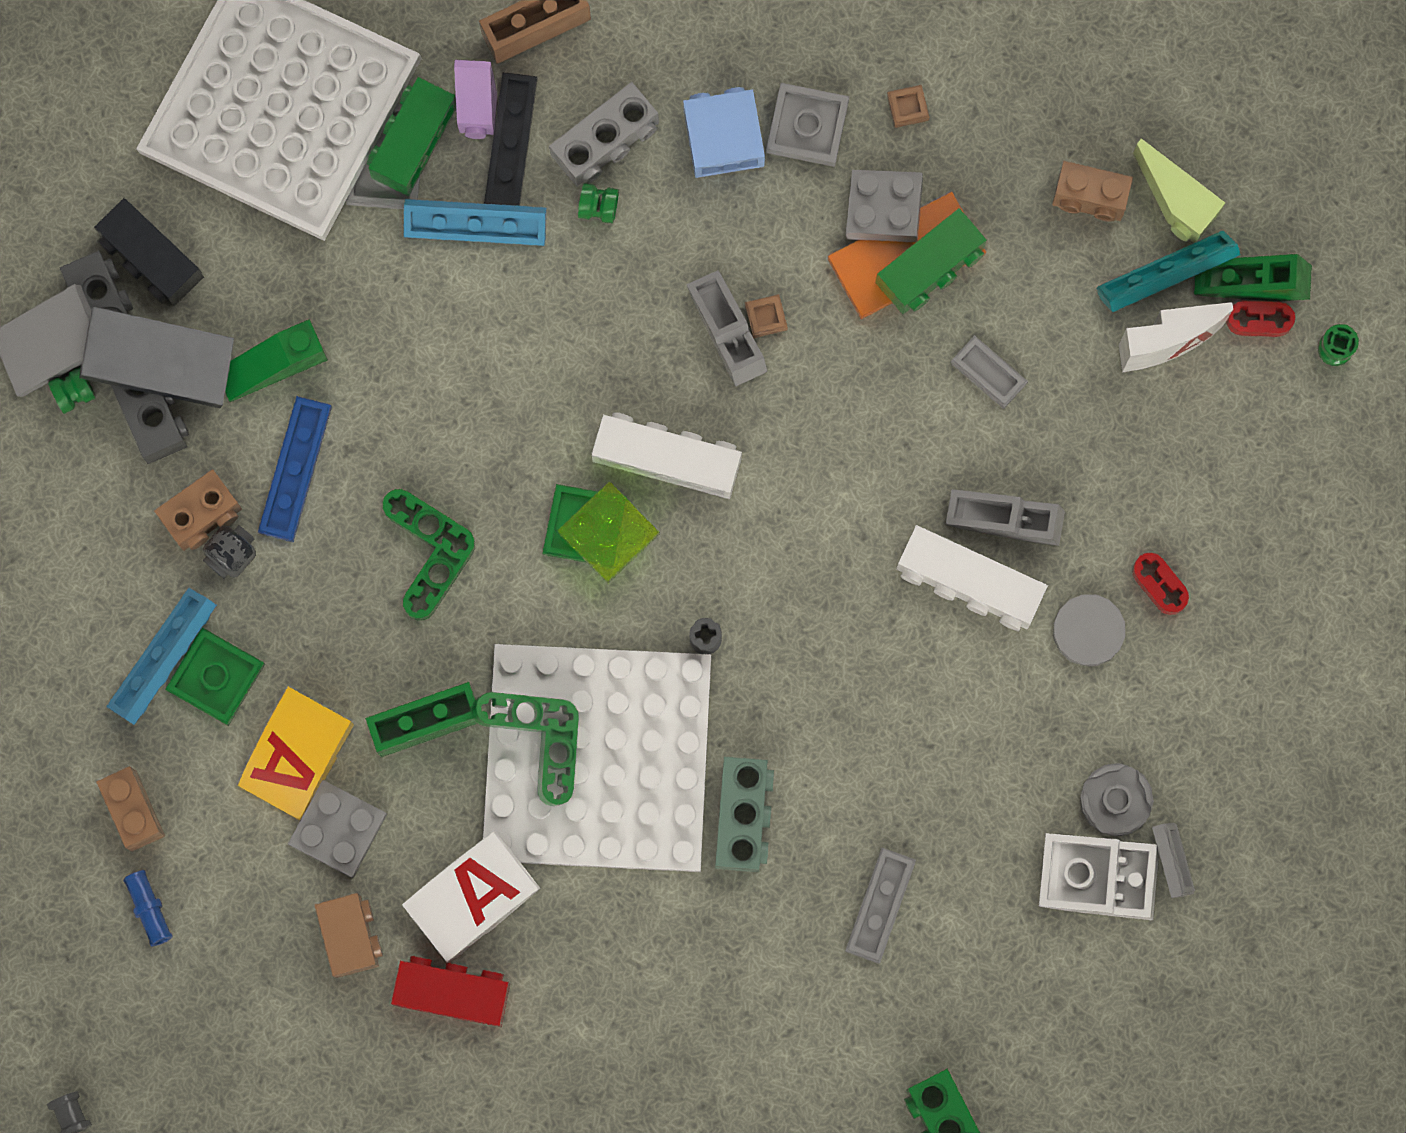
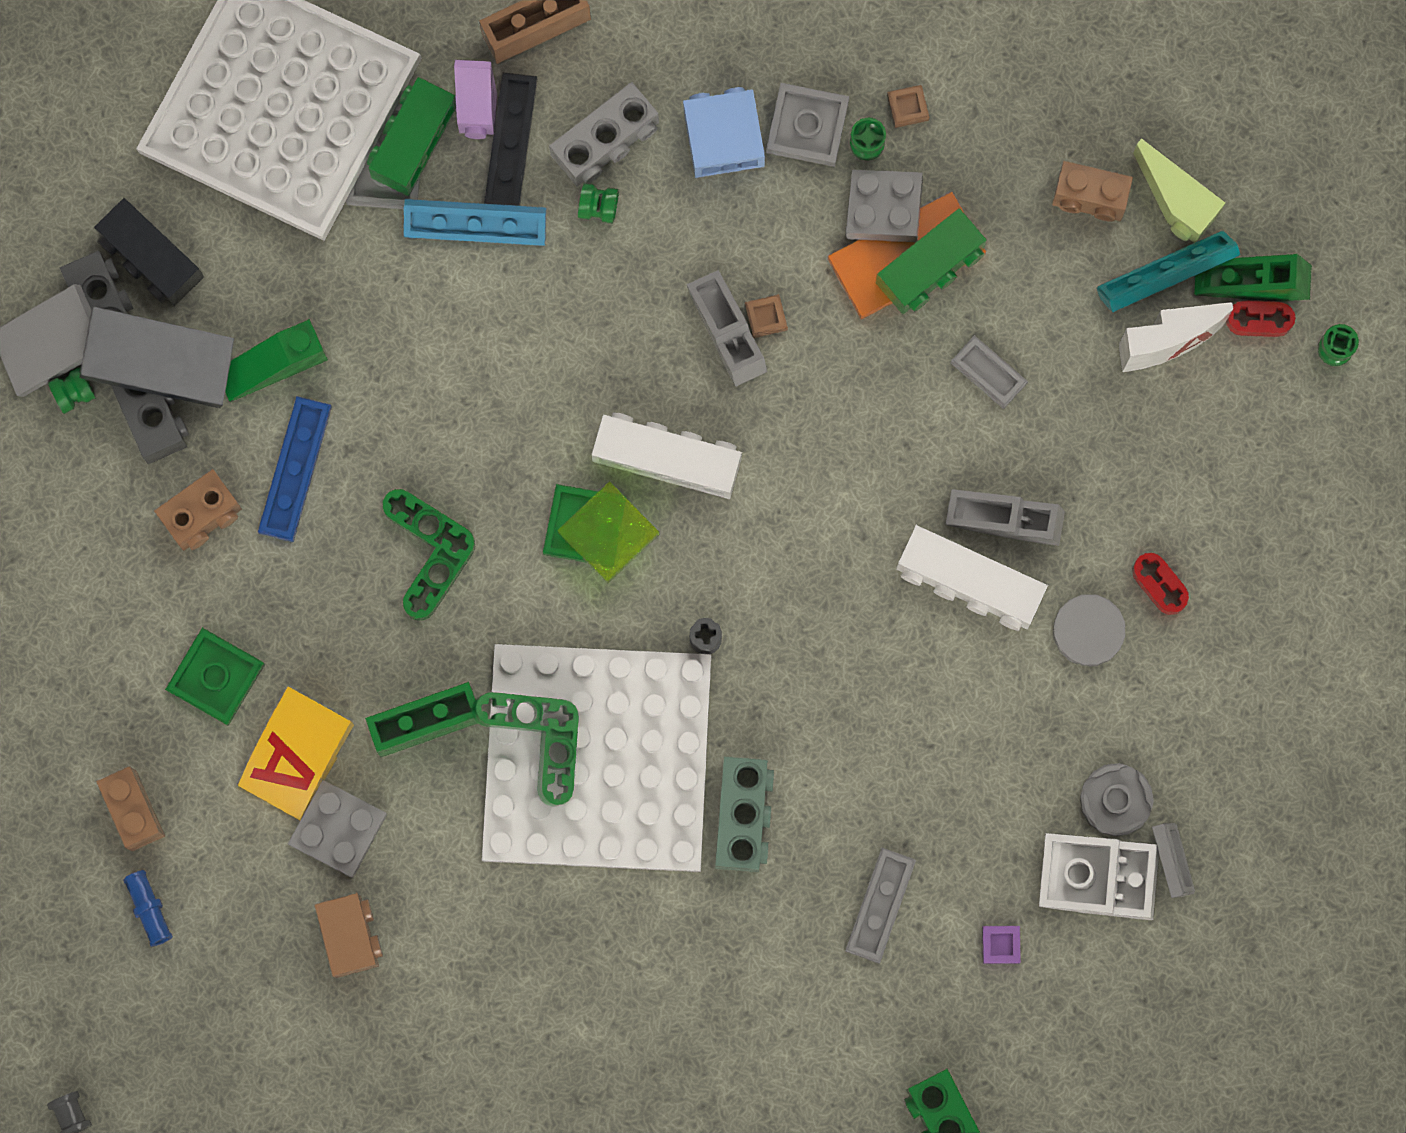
(161, 656): dark azure plate -> none
(229, 551): dark grey head -> none
(451, 991): red brick -> none
(471, 896): white slope -> none
(869, 132): none -> green wheel
(1001, 944): none -> medium lavender tile

